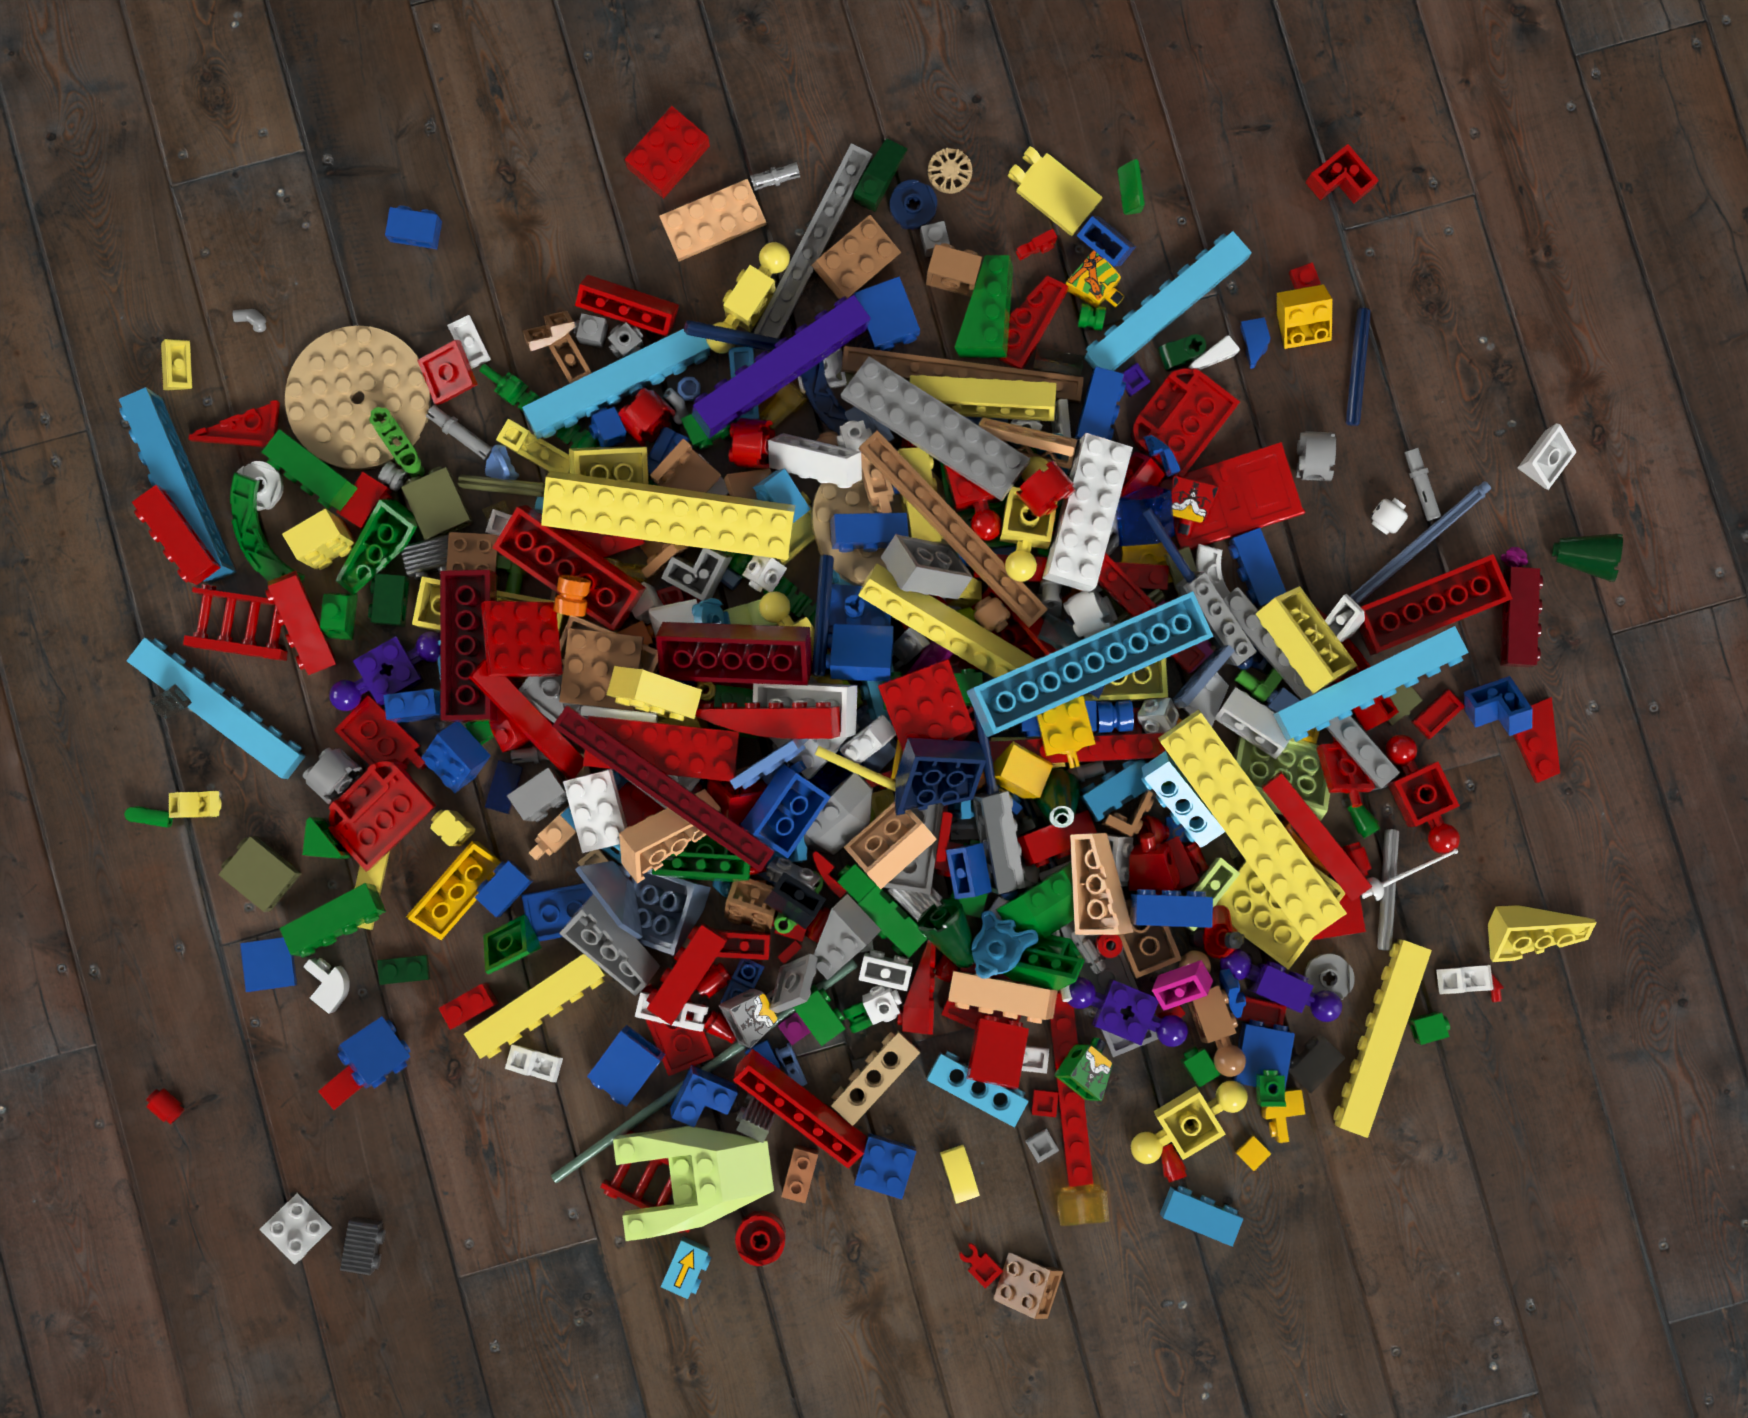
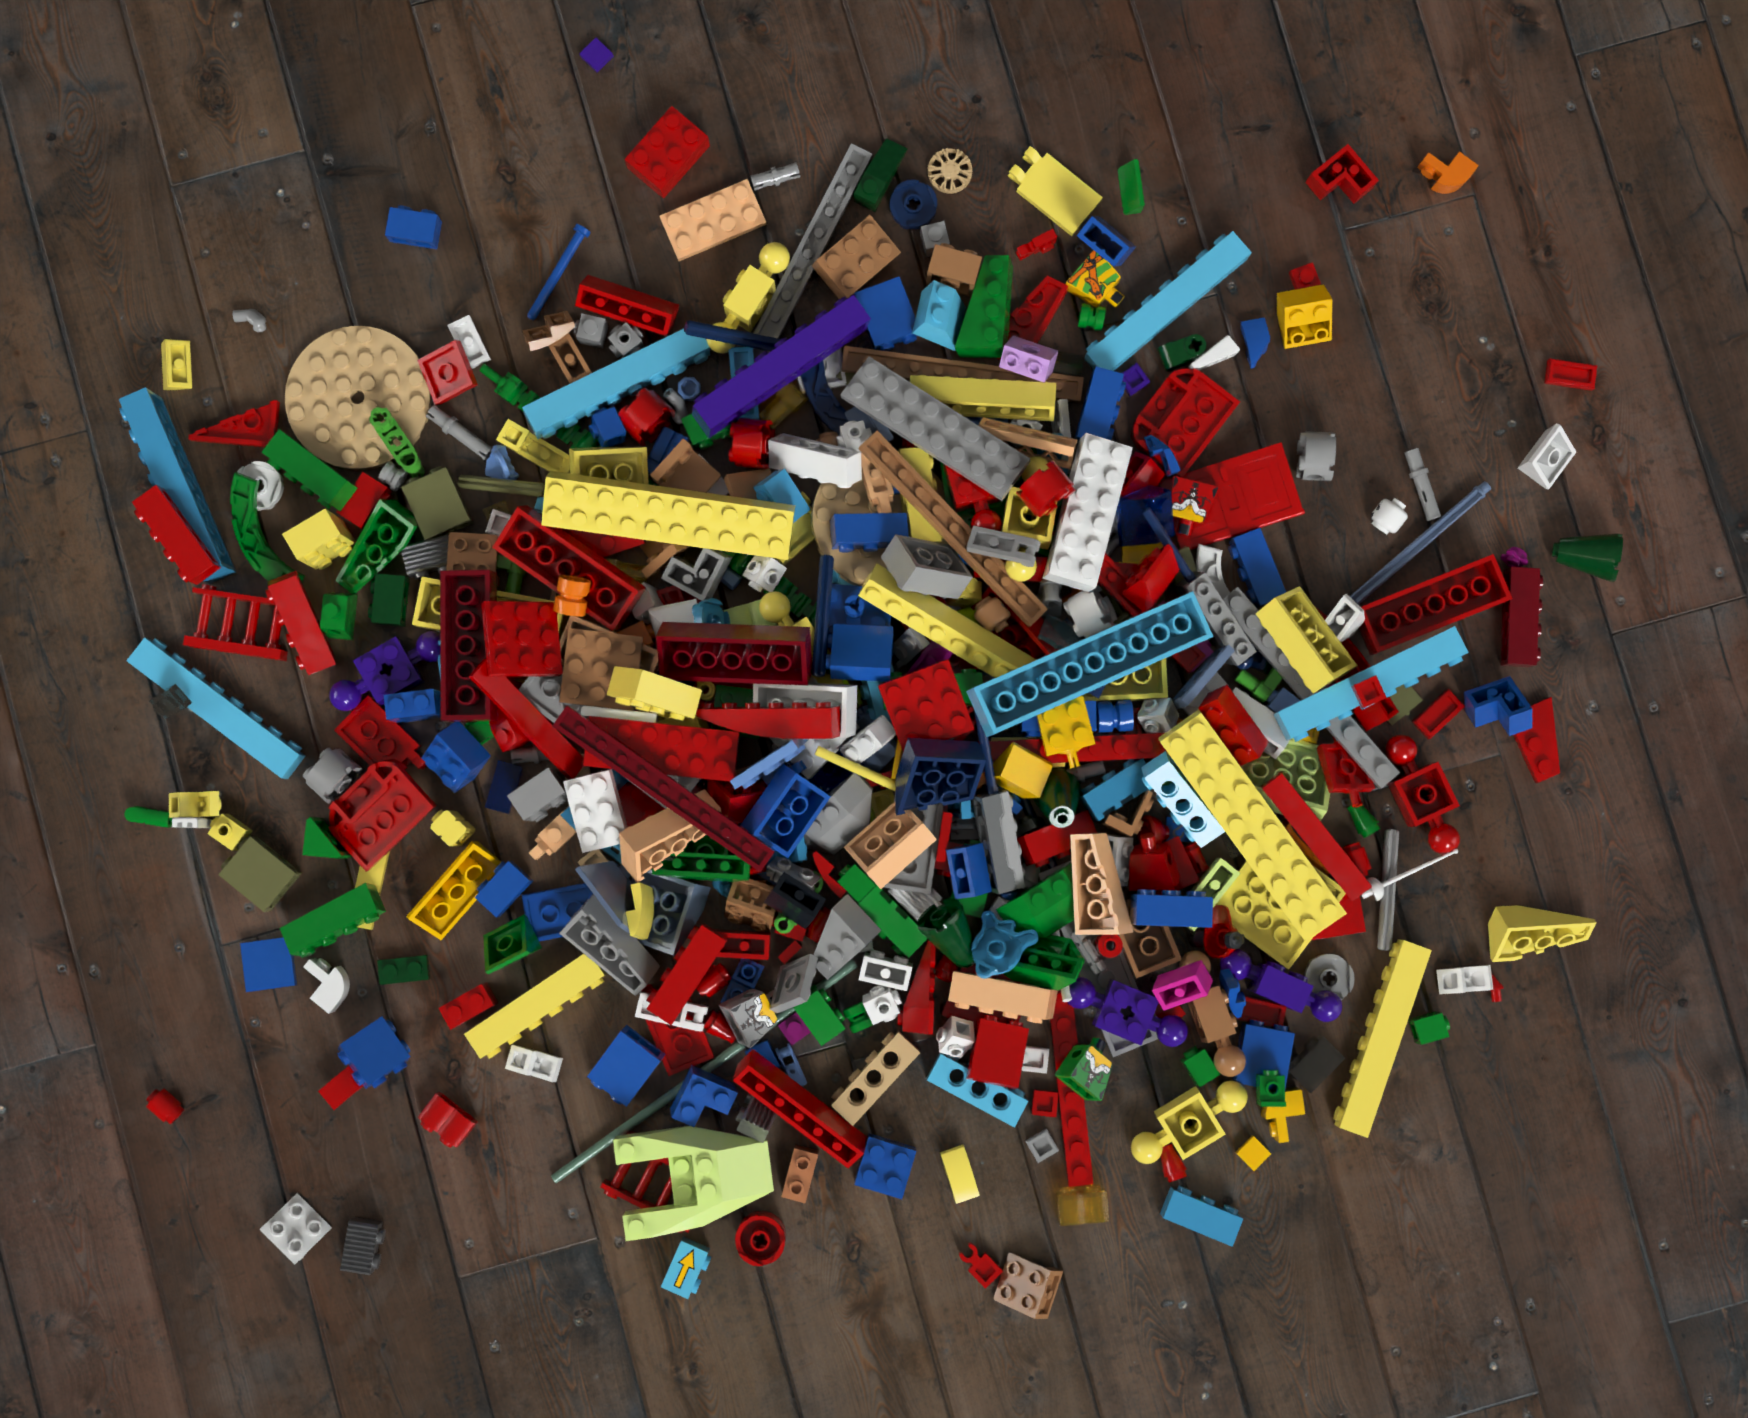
(180, 822): none -> white tile
(228, 831): none -> light yellow brick
(447, 1120): none -> red brick
(580, 233): none -> blue bar
(596, 55): none -> dark purple tile
(641, 918): none -> light yellow slope
(939, 315): none -> medium azure slope
(956, 1037): none -> white brick
(1003, 545): none -> light grey plate
(1028, 358): none -> lavender brick
(1152, 578): none -> red slope
(1233, 725): none -> red brick
(1358, 367): dark blue axle -> none
(1369, 692): none -> red tile
(1449, 177): none -> orange brick
(1570, 374): none -> red tile

